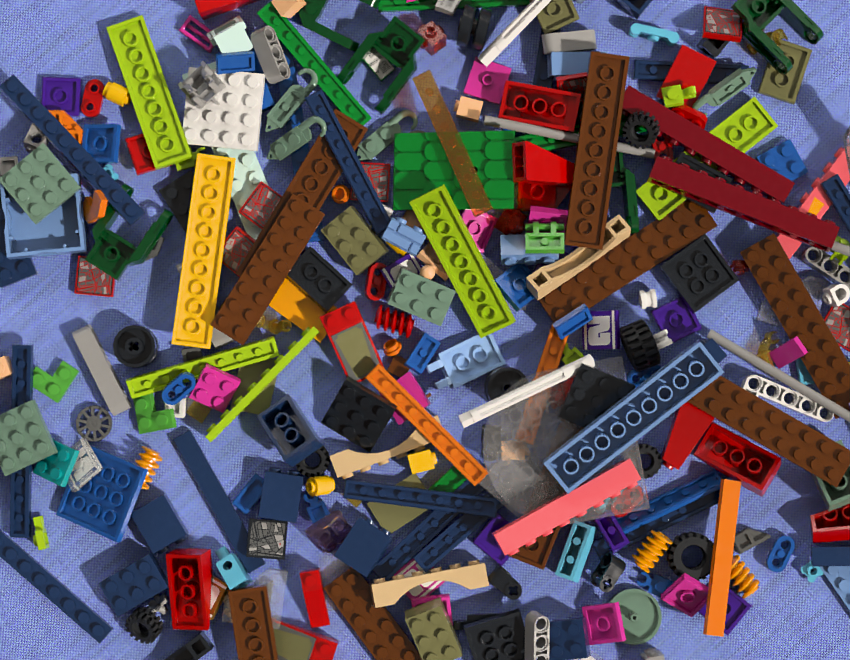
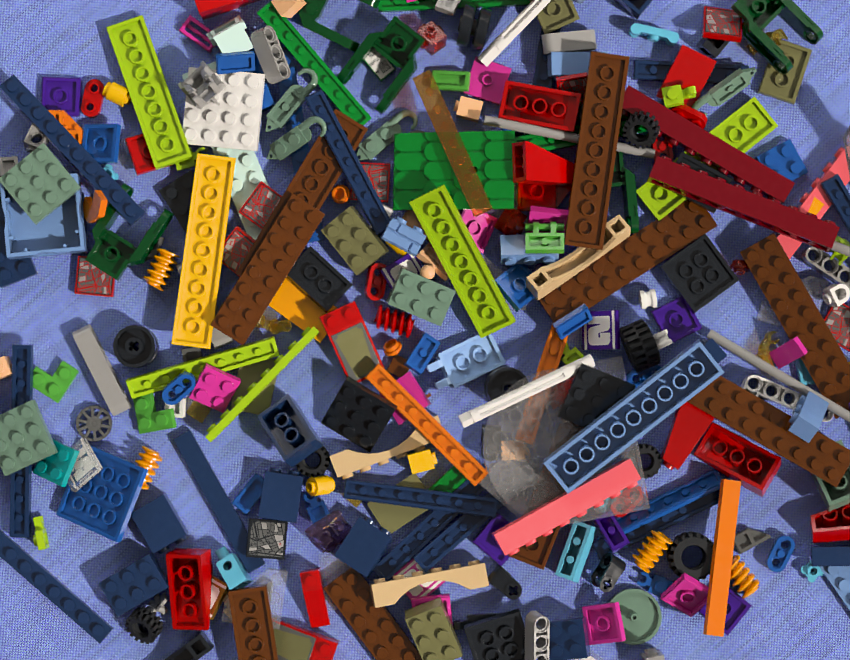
(160, 268): none -> light orange piece
(452, 80): none -> bright green tile
(808, 416): none -> medium blue brick

